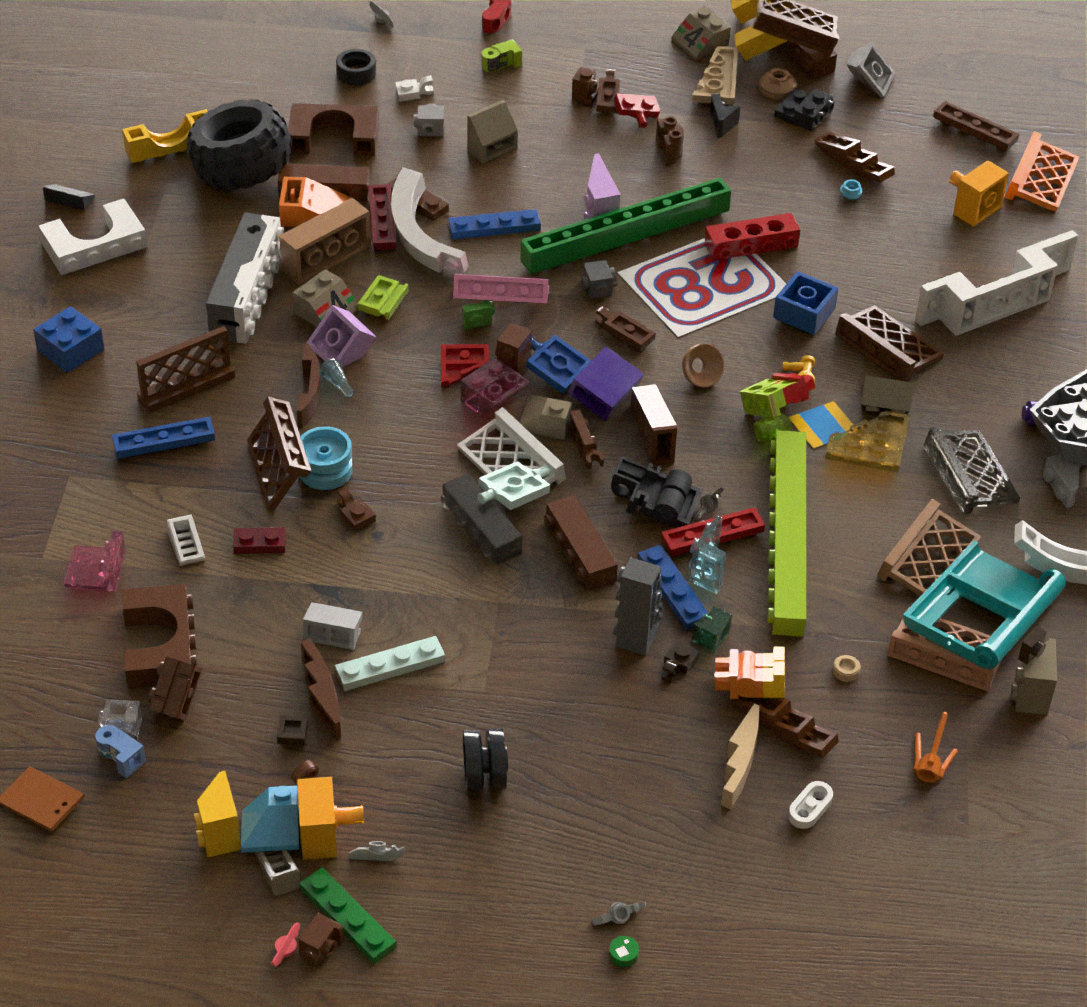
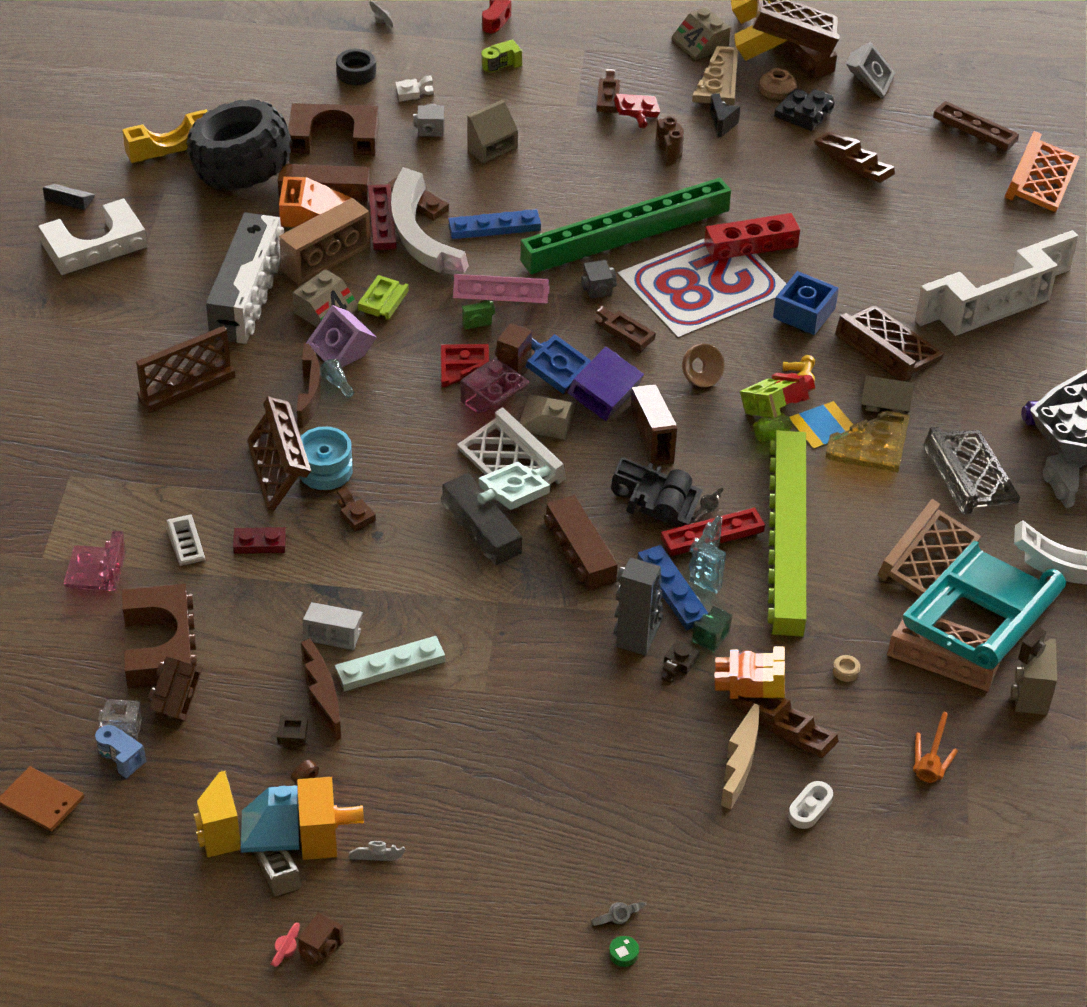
(69, 339): blue brick -> none
(163, 437): blue plate -> none
(345, 910): green plate -> none
(485, 759): black wheel -> none
(584, 86): reddish brown brick -> none
(584, 441): reddish brown plate -> none
(601, 191): lavender slope -> none
(851, 189): medium azure plate -> none
(979, 192): light orange brick -> none

